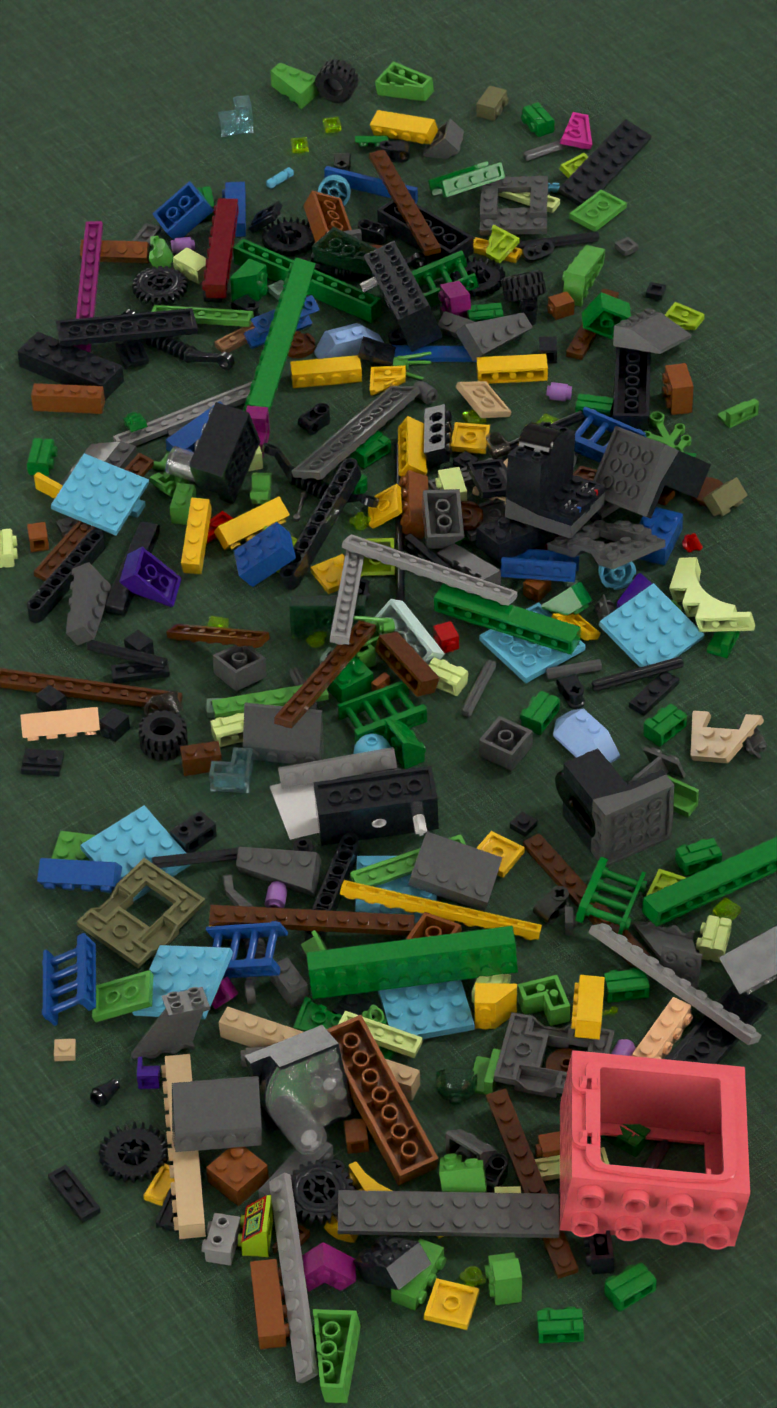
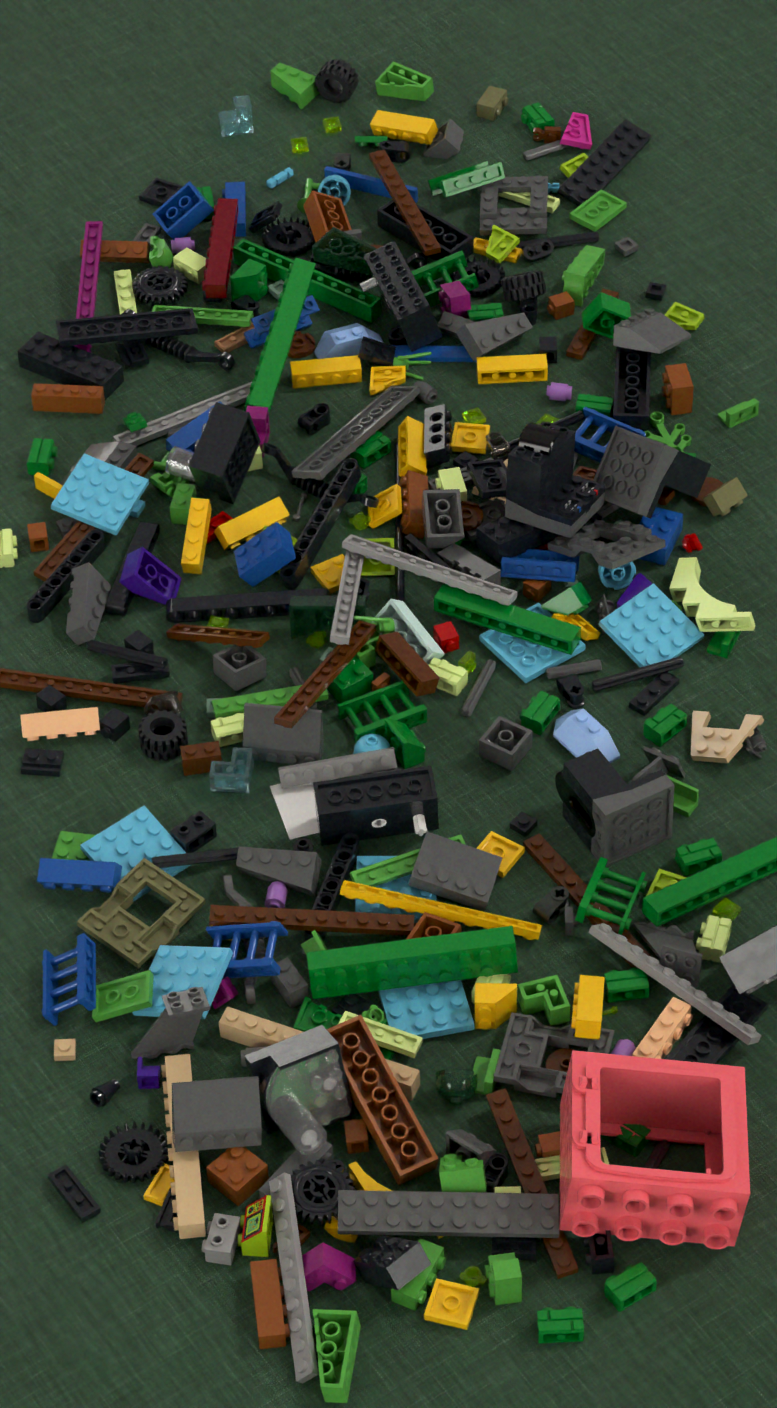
(124, 290): none -> yellowish green plate
(159, 192): none -> black tile
(235, 605): none -> black beam
(261, 488): bright green brick -> none
(309, 185): none -> bright green piece
(371, 231): black piece -> none
(468, 661): none -> clear neon green plate
(483, 399): tan tile -> none
(522, 1247): none -> black plate
(549, 135): none -> reddish brown plate

